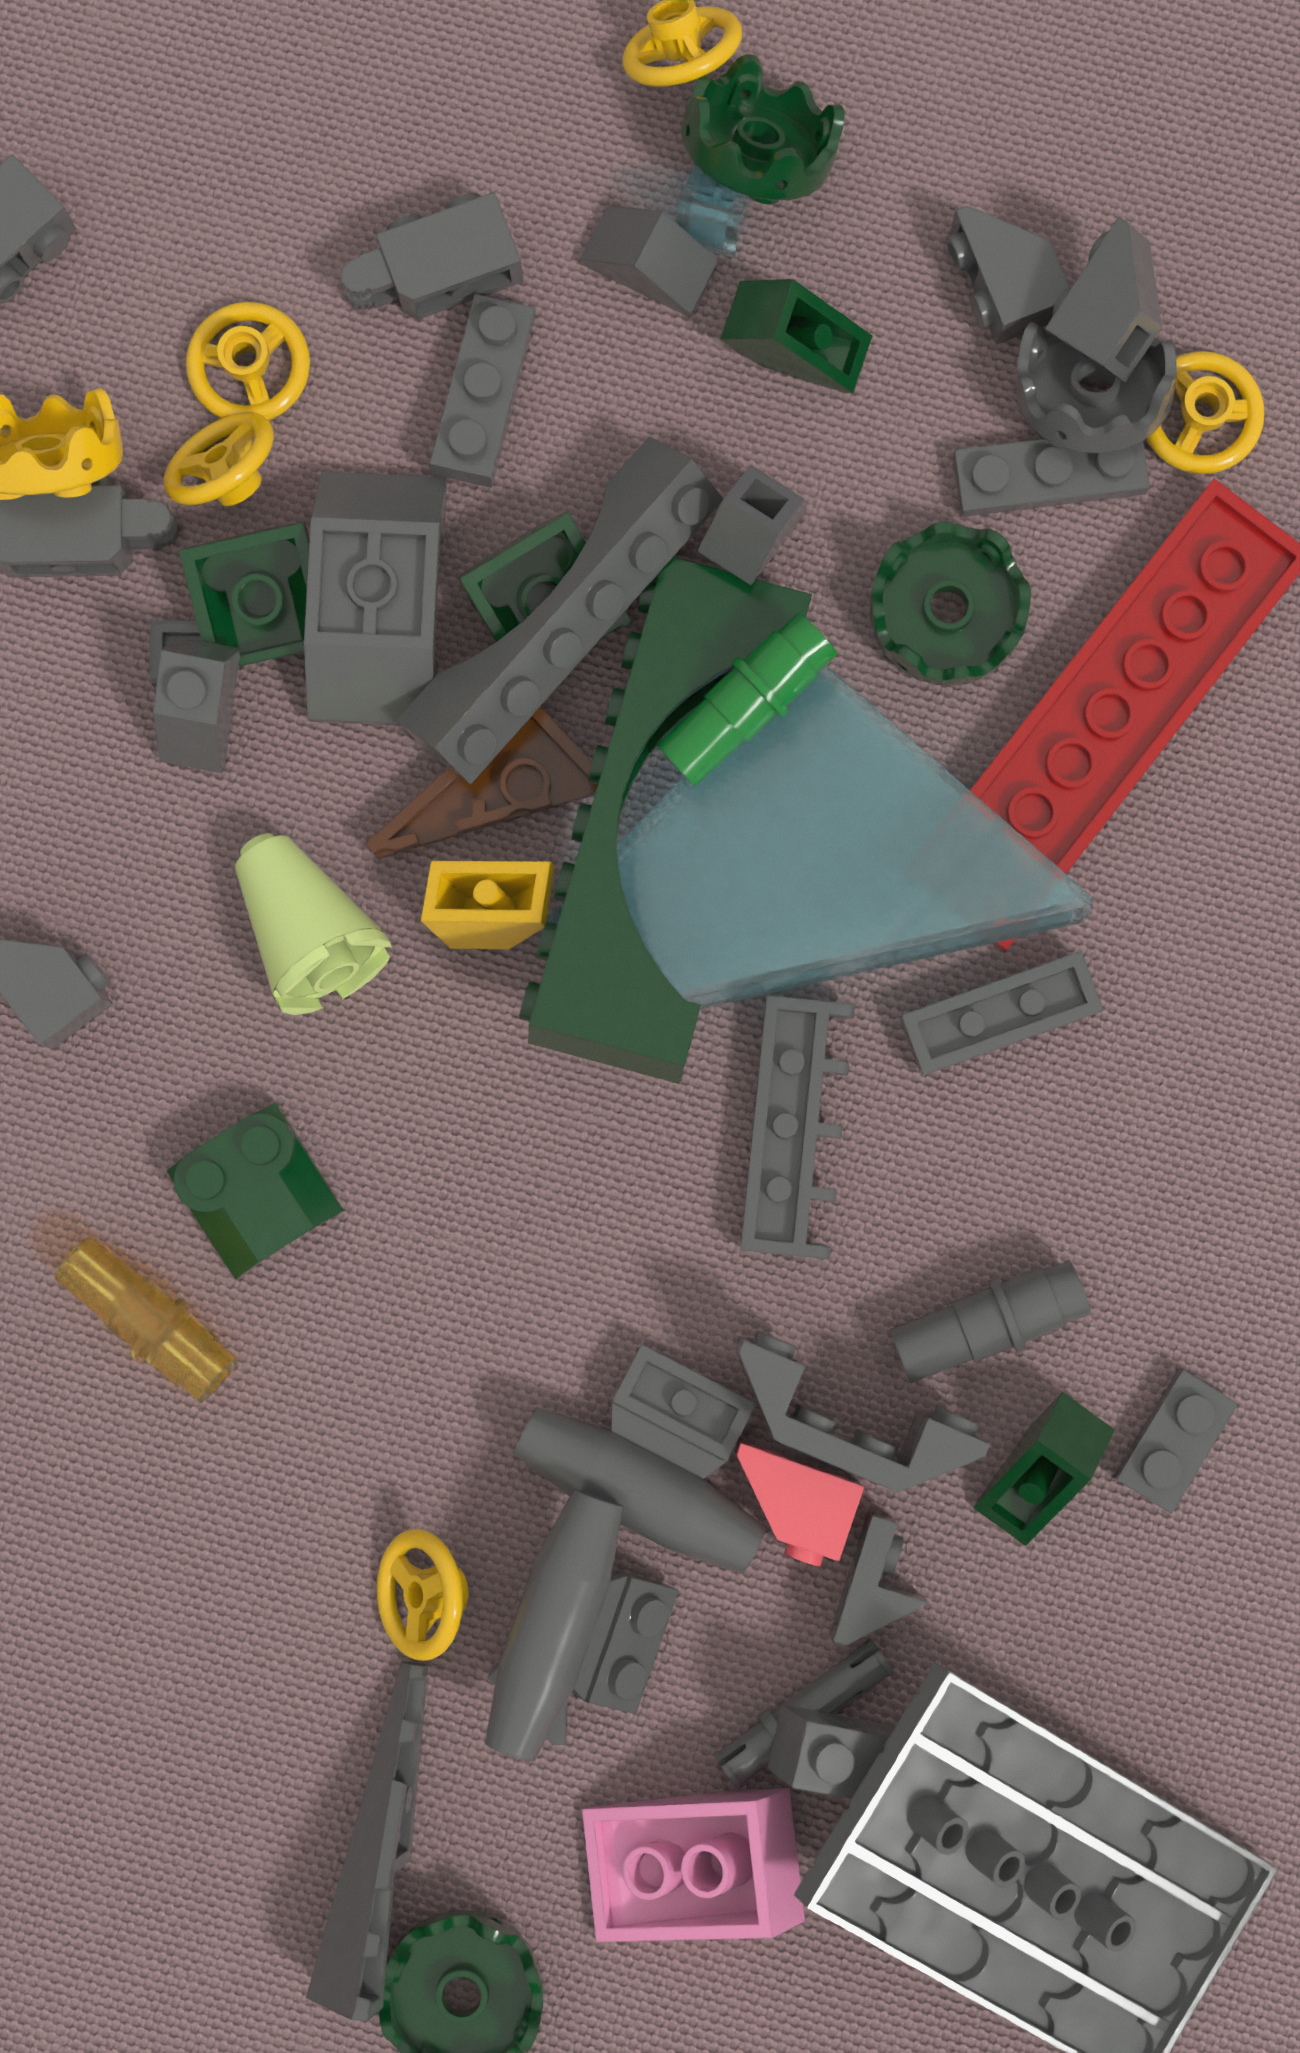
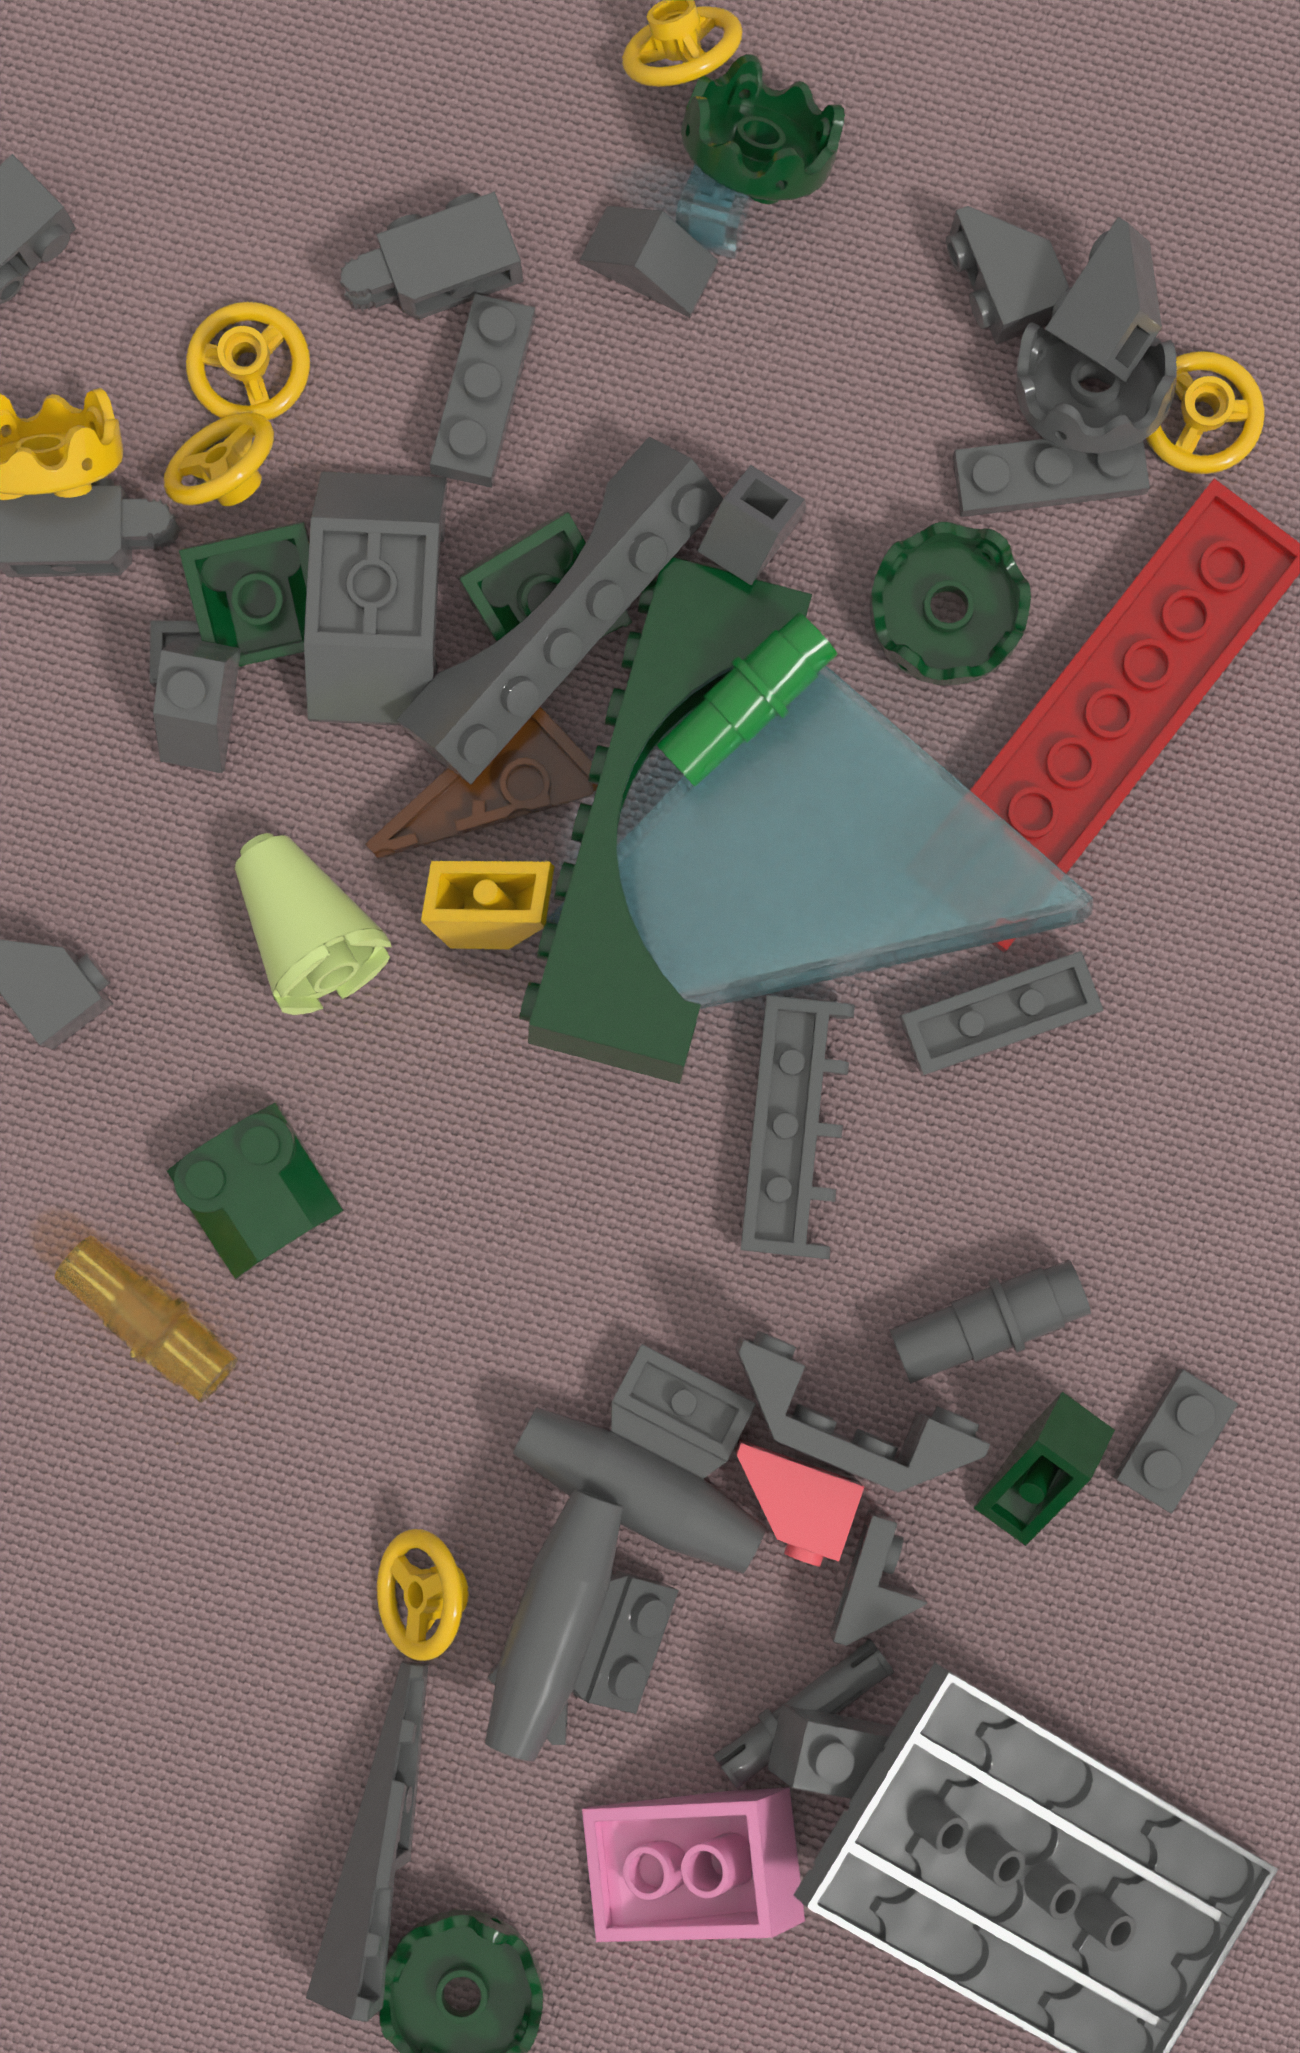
(796, 334): dark green slope -> none

